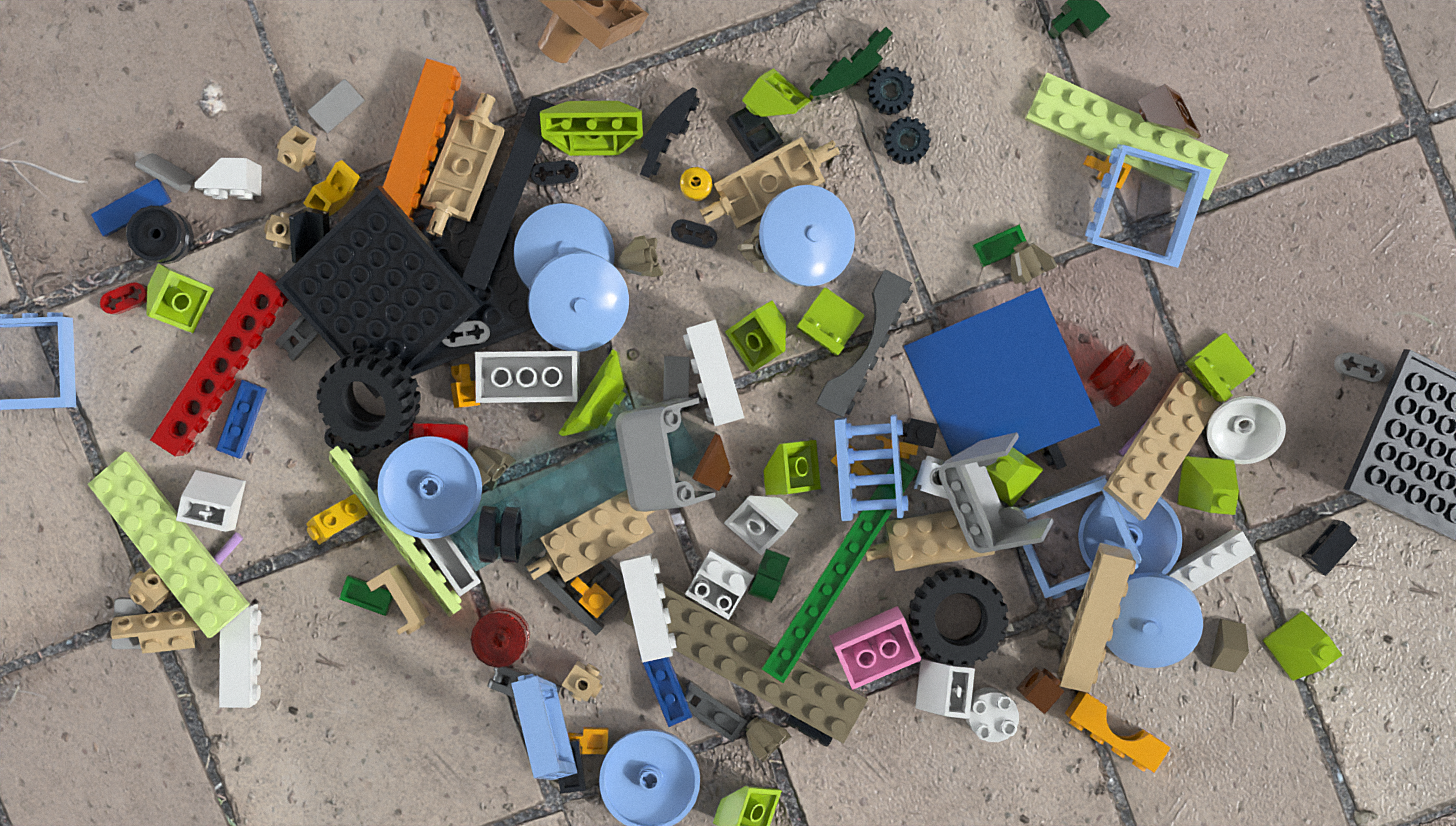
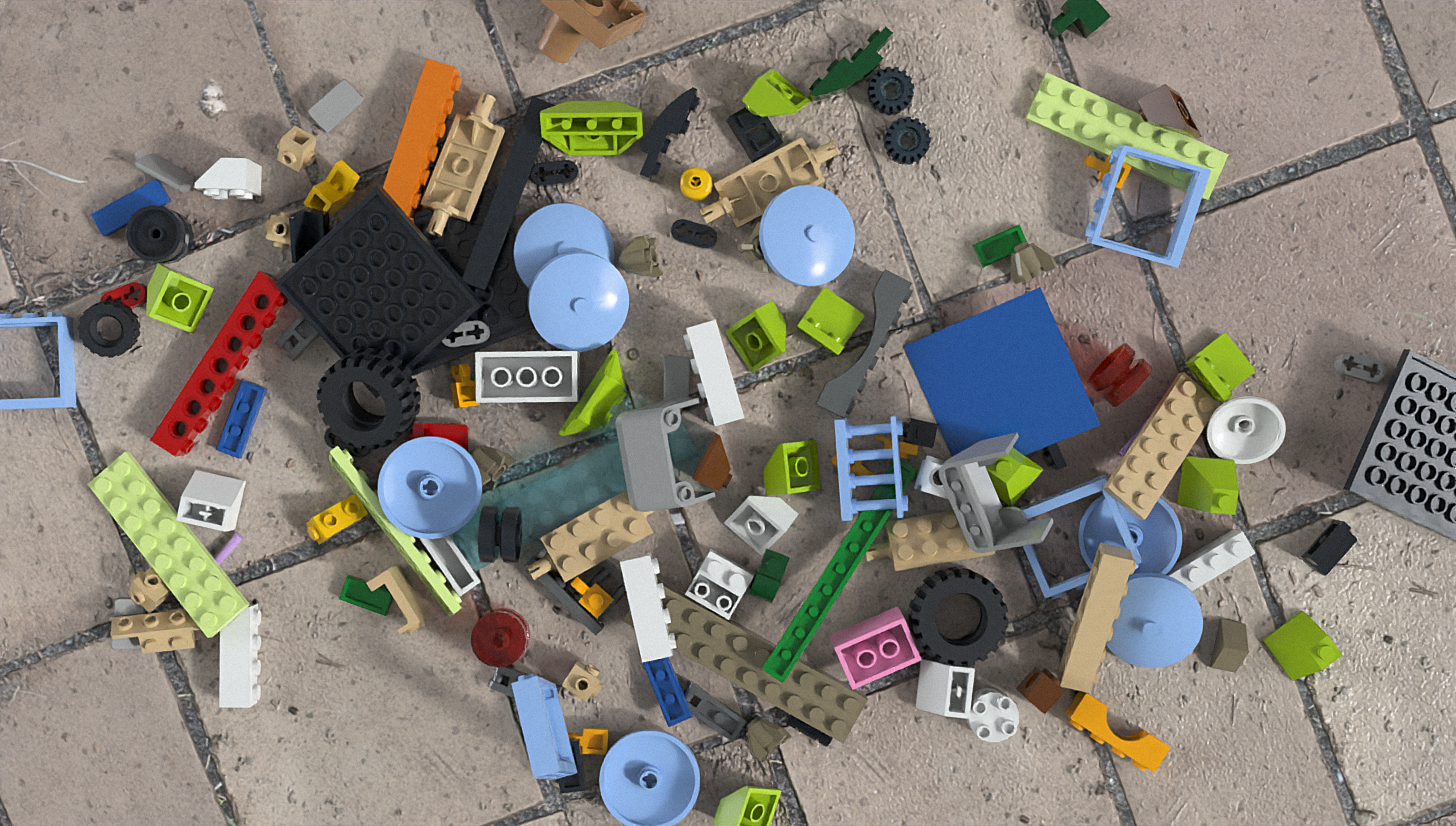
(94, 342): none -> black tyre

